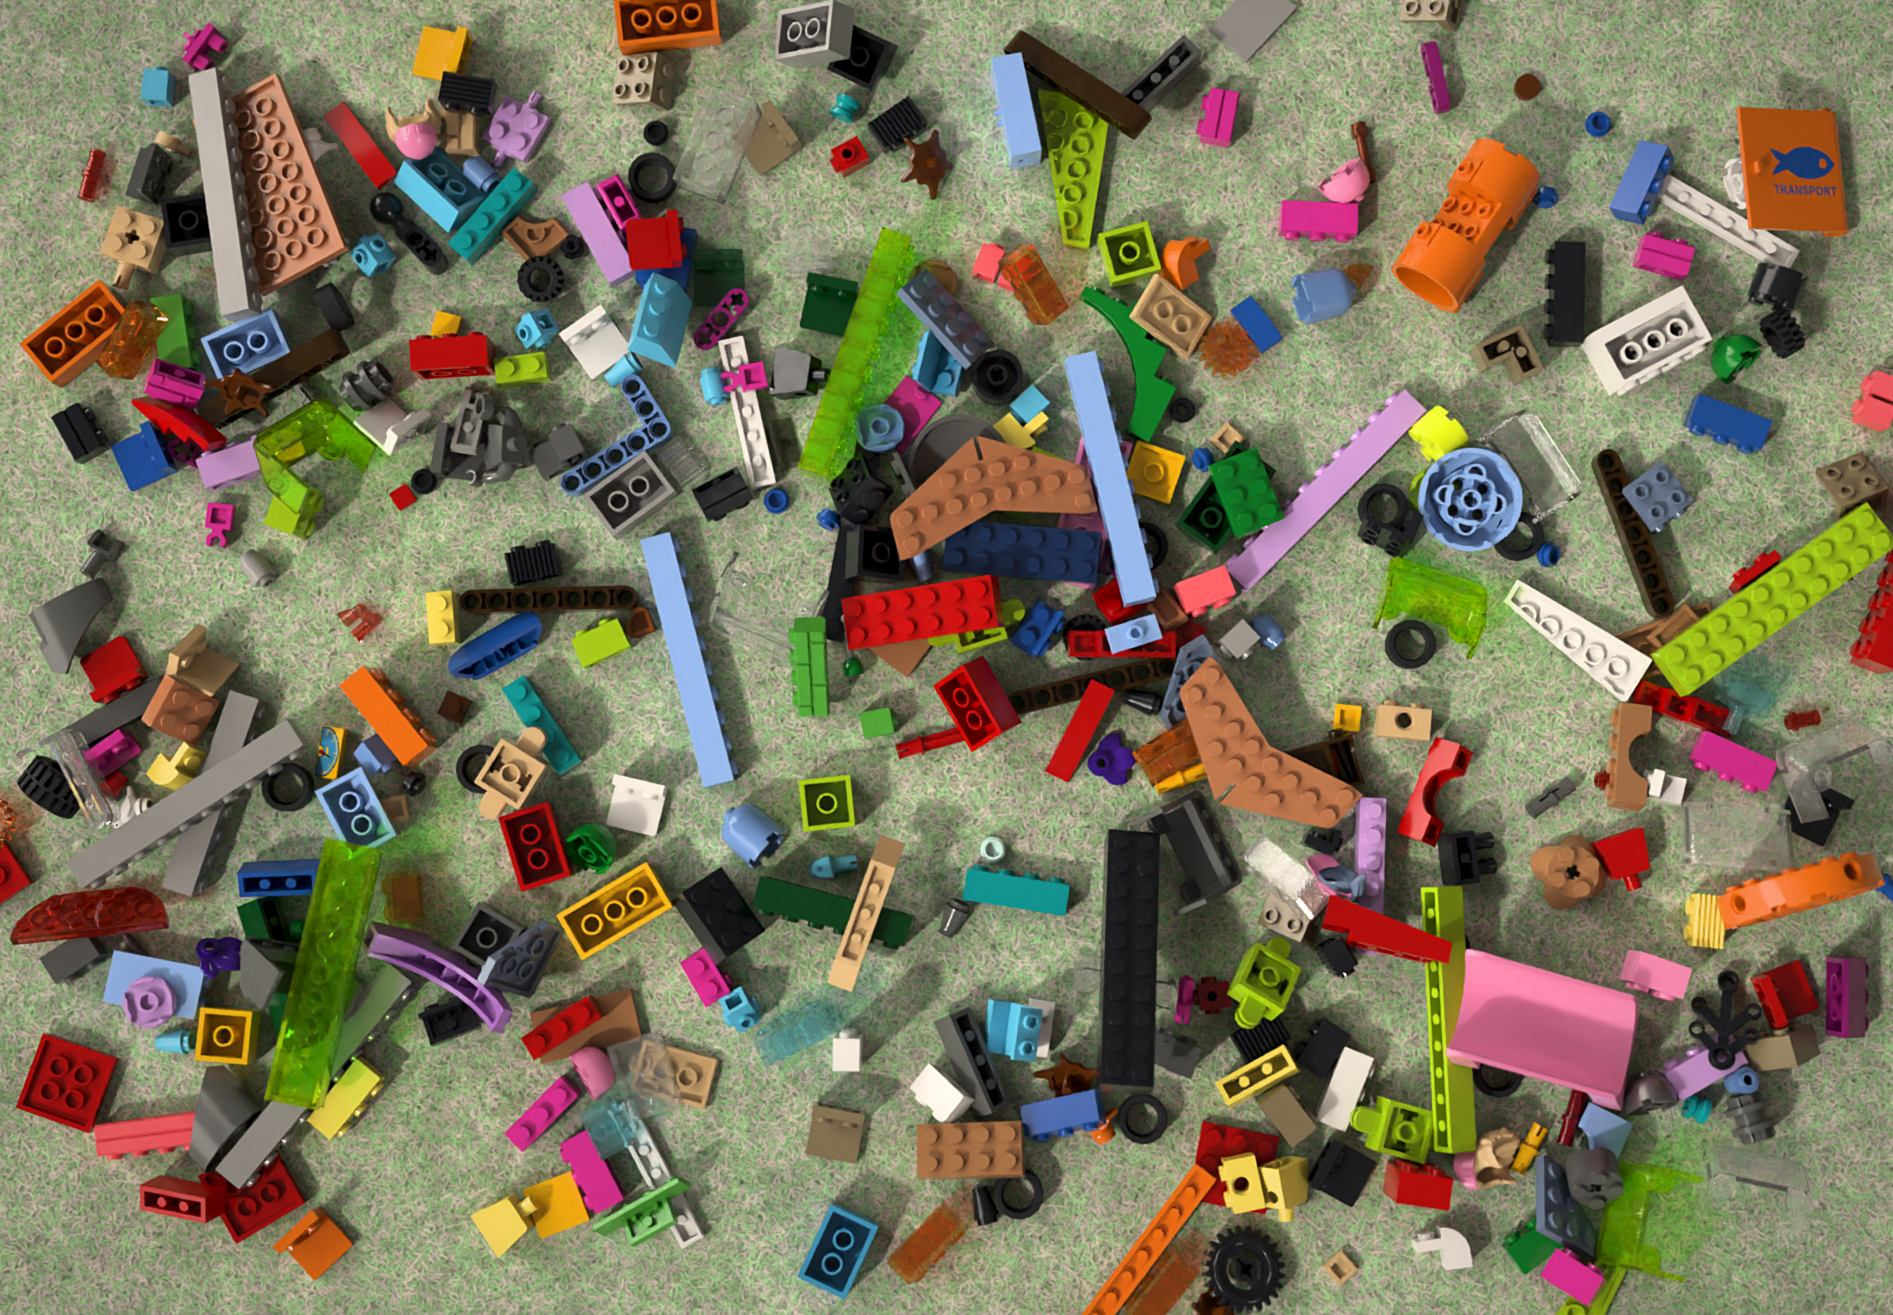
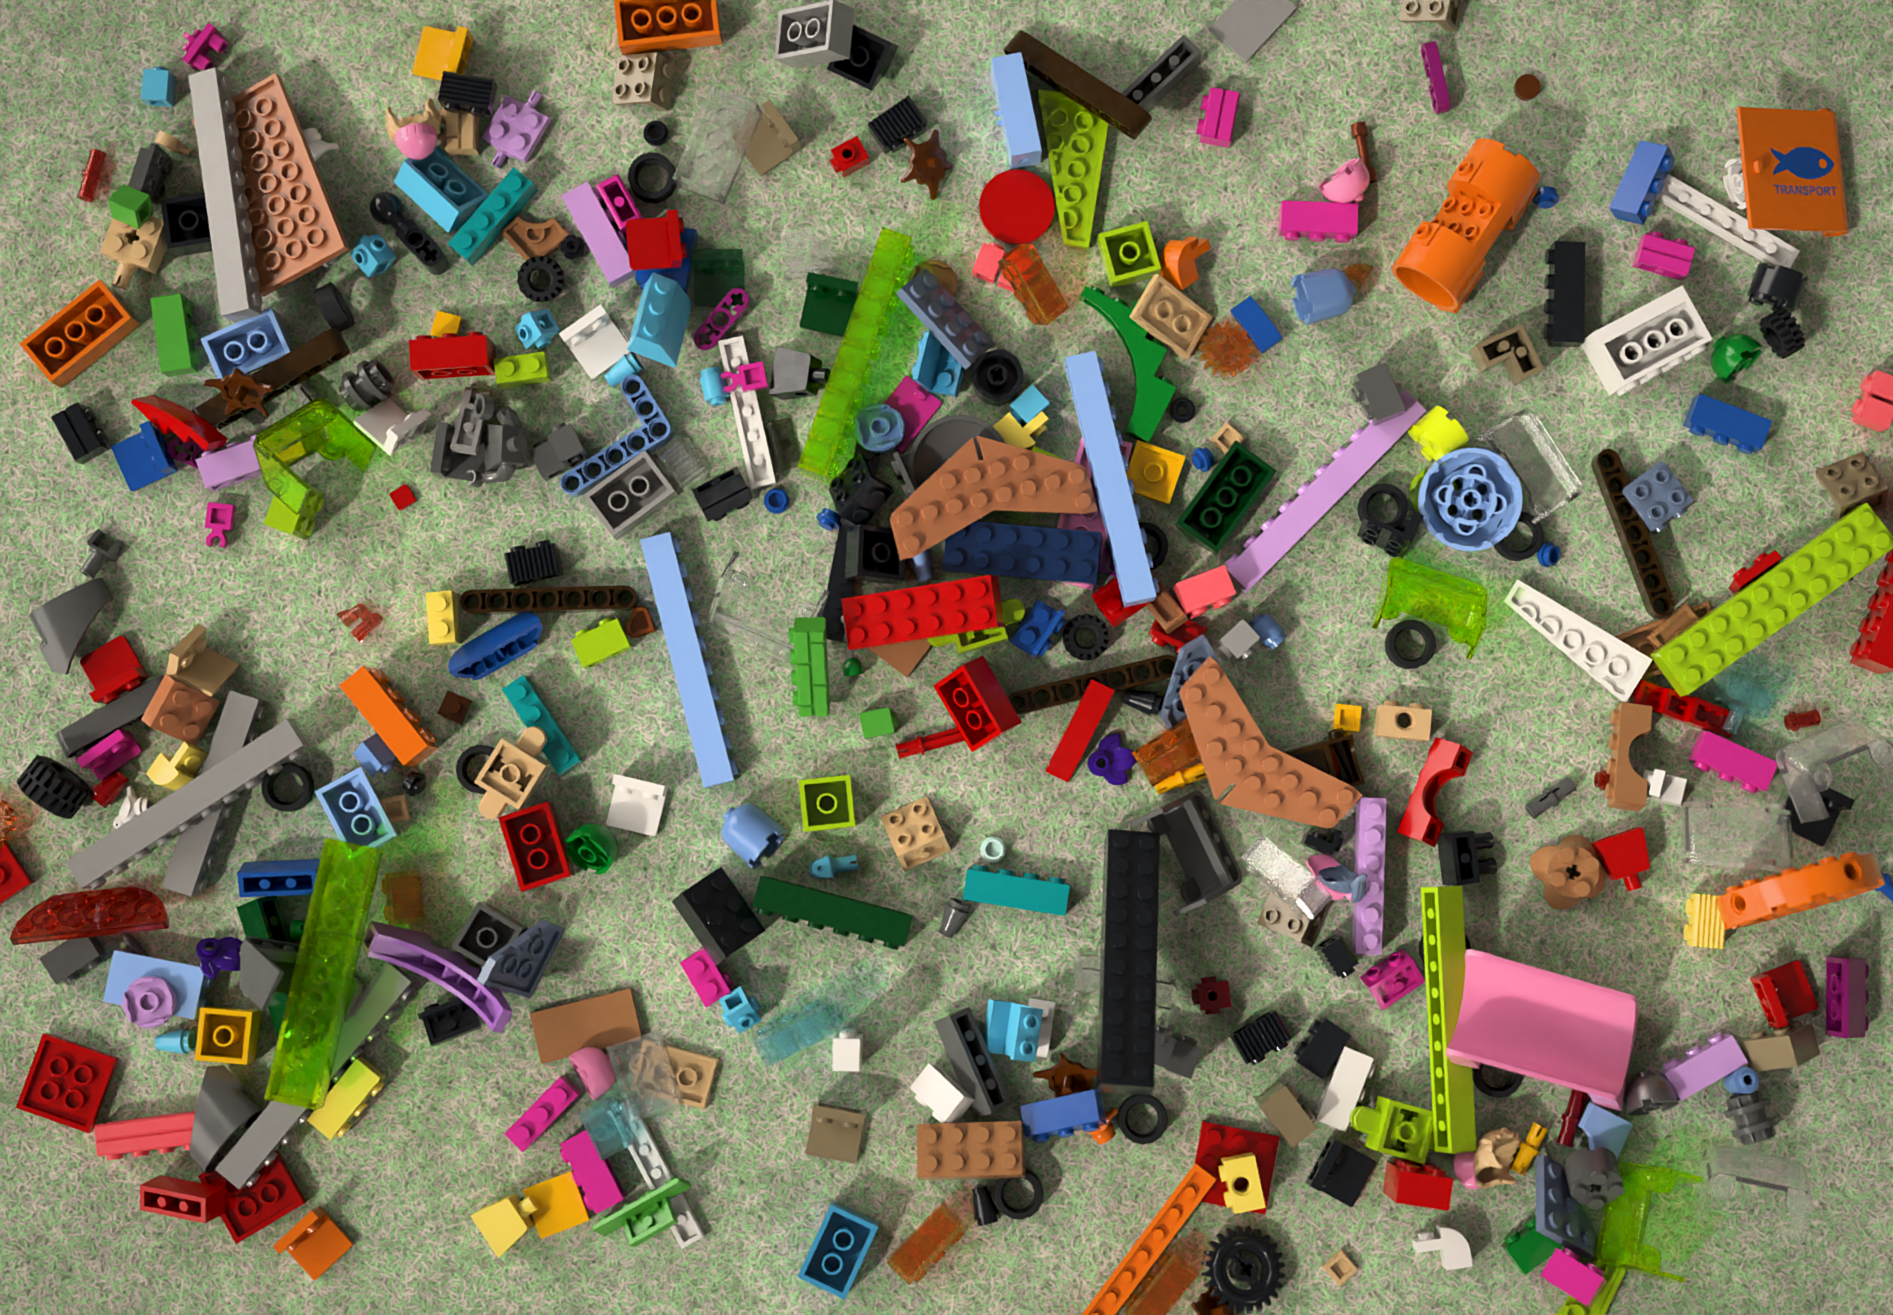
(83, 777): clear windscreen -> none
(130, 206): none -> bright green brick
(131, 340): clear orange brick -> none
(174, 384): dark pink brick -> none
(257, 568): light grey brick -> none
(331, 752): slope -> none
(361, 145): red slope -> none
(423, 481): black plate -> none
(481, 174): medium blue brick -> none
(562, 1027): red brick -> none
(615, 910): yellow brick -> none
(845, 108): teal wheel -> none
(865, 913): tan slope -> none
(915, 833): none -> tan bracket
(1016, 207): none -> red tile
(1096, 645): red slope -> none
(1133, 633): light blue plate -> none
(1184, 999): dark pink axle -> none
(1246, 492): green plate -> none
(1257, 1076): light yellow brick -> none
(1263, 982): lime brick -> none
(1284, 1184): light yellow torso -> none
(1377, 394): none -> dark grey brick
(1383, 934): red wedge -> none
(1392, 978): none -> dark pink bracket
(1597, 124): blue plate -> none
(1656, 974): bright pink brick -> none
(1696, 1108): teal wheel -> none
(1724, 1025): black plant -> none

